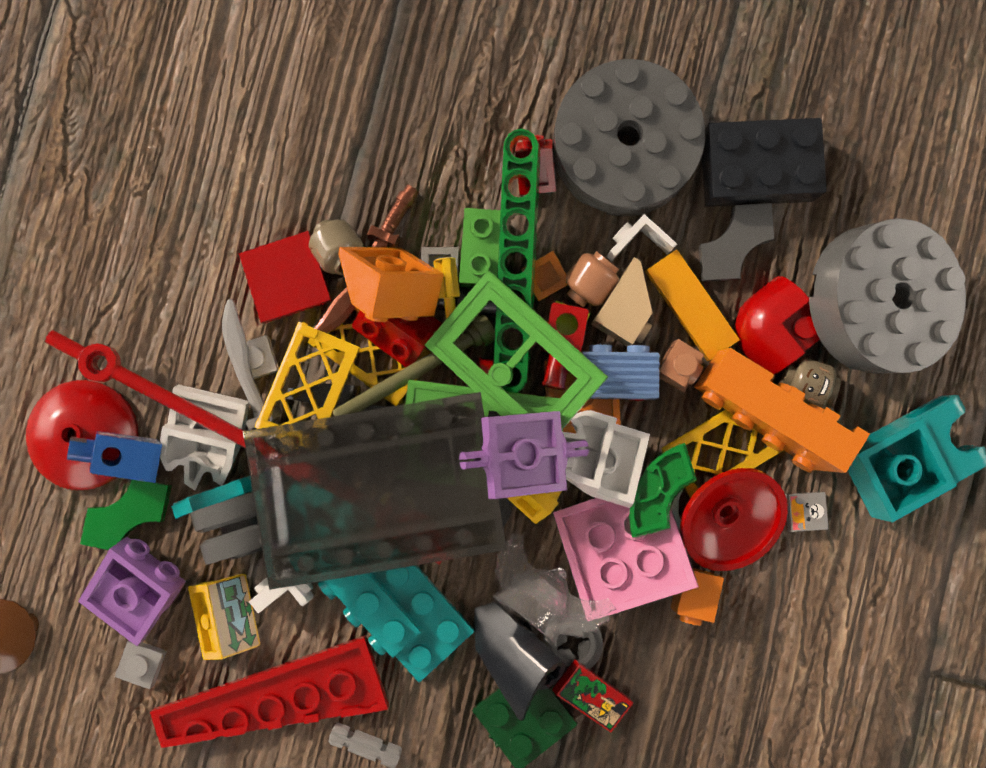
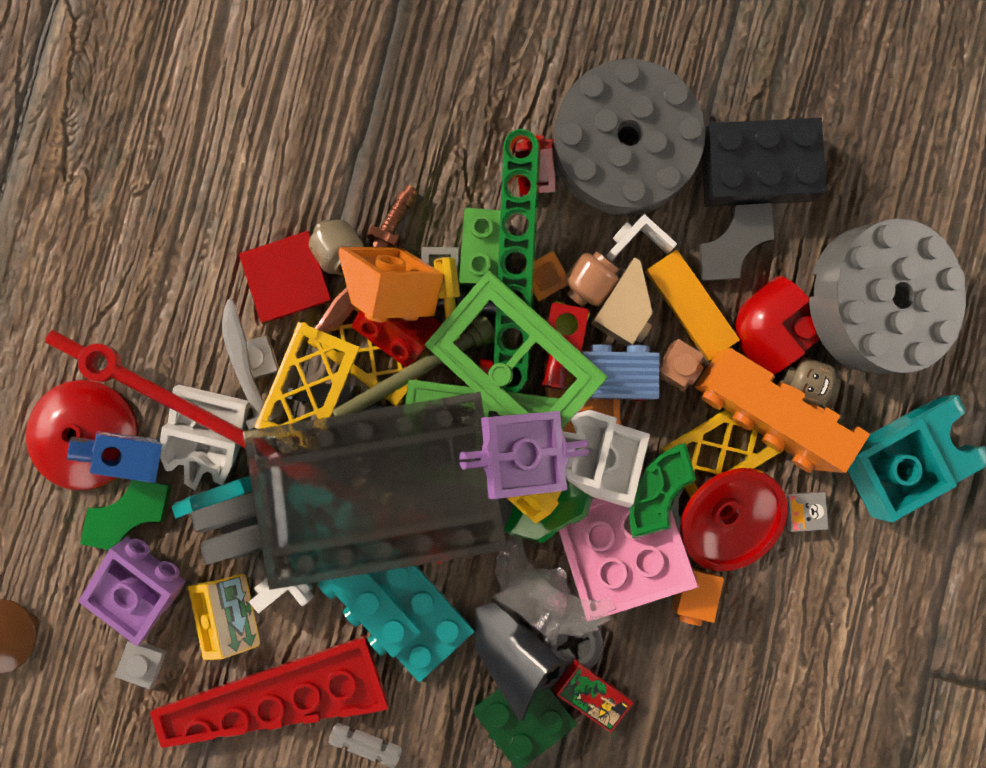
(572, 508): none -> green tile

